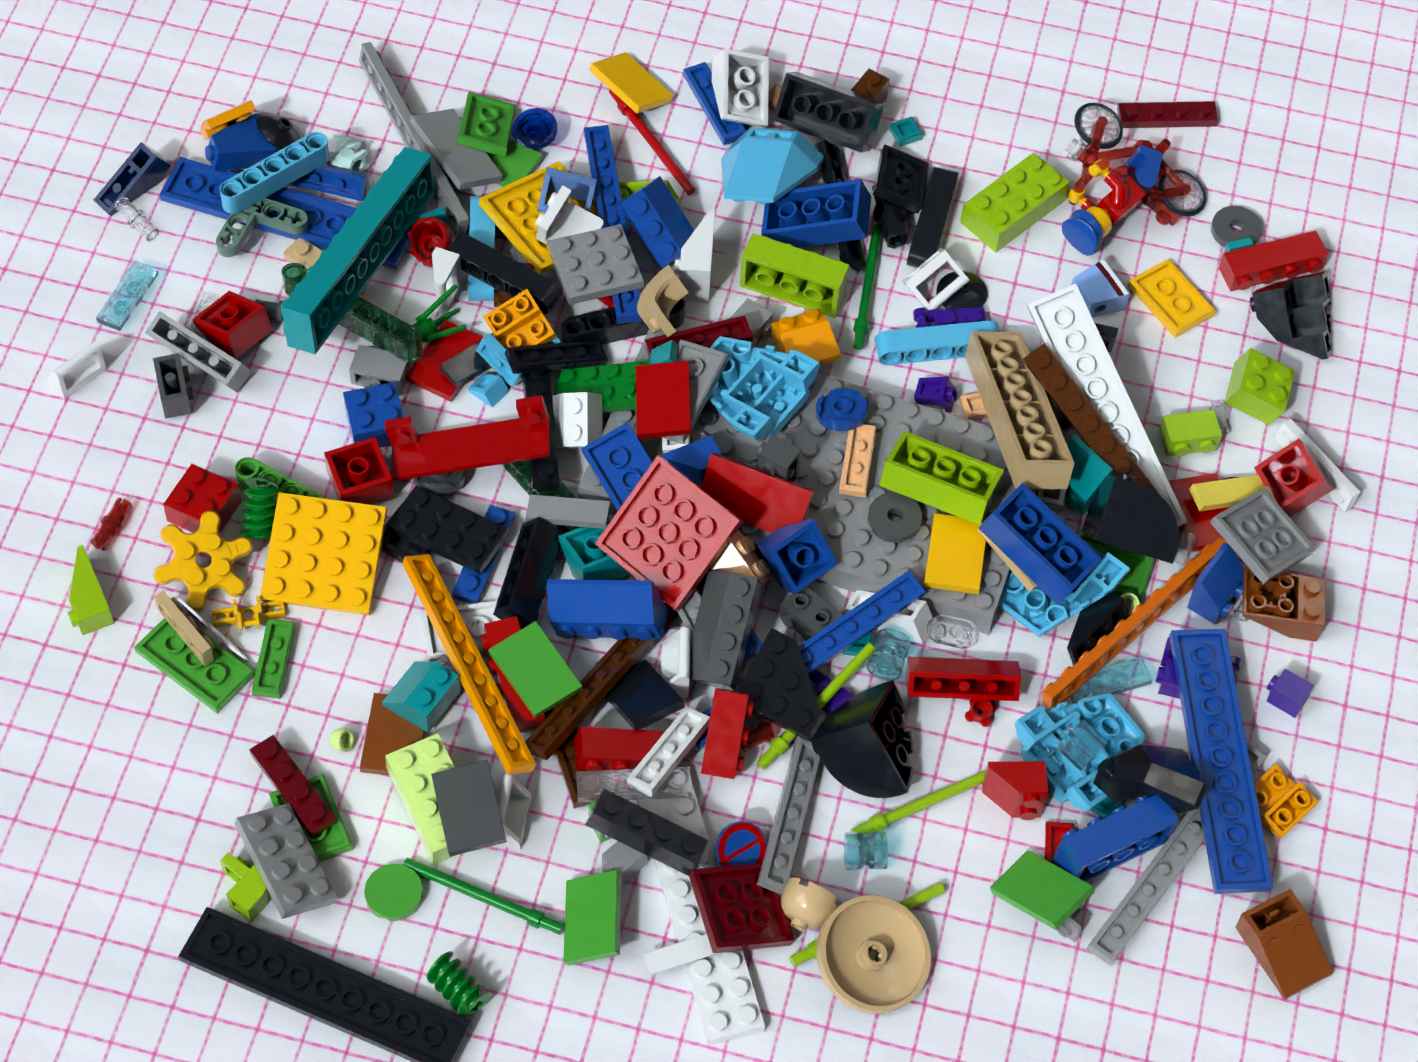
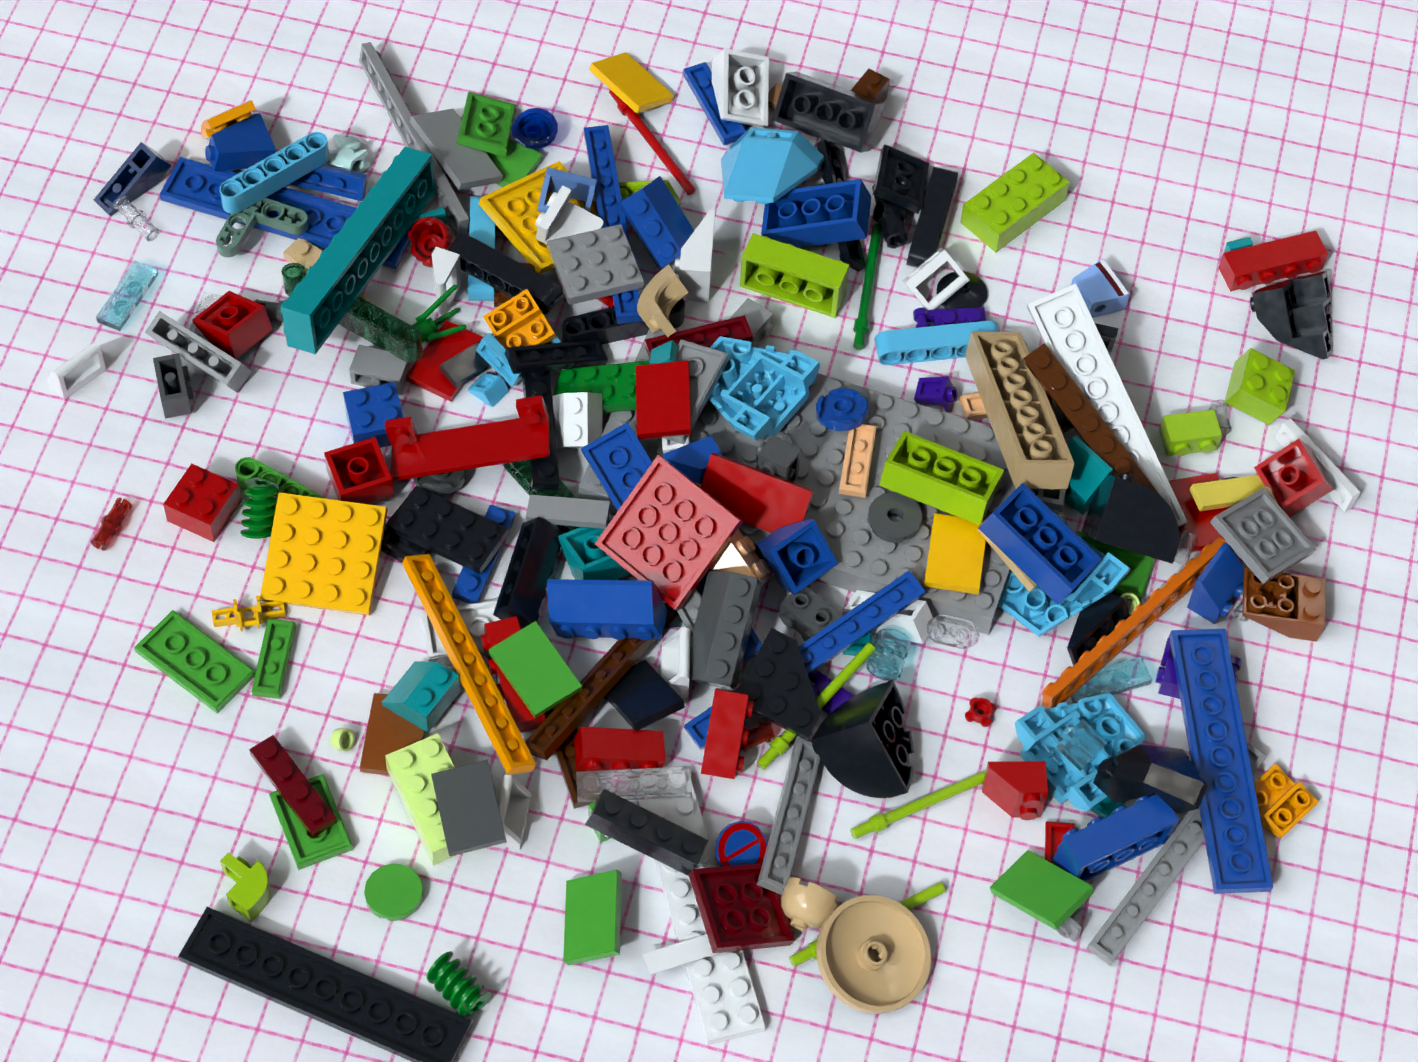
(86, 597): lime slope -> none
(185, 628): tan plate -> none
(197, 579): yellow plate -> none
(208, 625): white piece -> none
(276, 130): black dish -> none
(285, 860): light grey plate -> none
(533, 917): green bar -> none
(623, 859): light grey brick -> none
(668, 751): white plate -> none
(808, 334): light orange slope -> none
(865, 850): clear light blue wheel -> none
(905, 131): teal tile -> none
(963, 678): red brick -> none
(1129, 183): piece -> none
(1168, 114): dark red plate -> none
(1171, 298): yellow tile -> none
(1235, 216): dark grey tile -> none
(1285, 943): dark orange slope -> none
(1289, 692): dark purple brick -> none

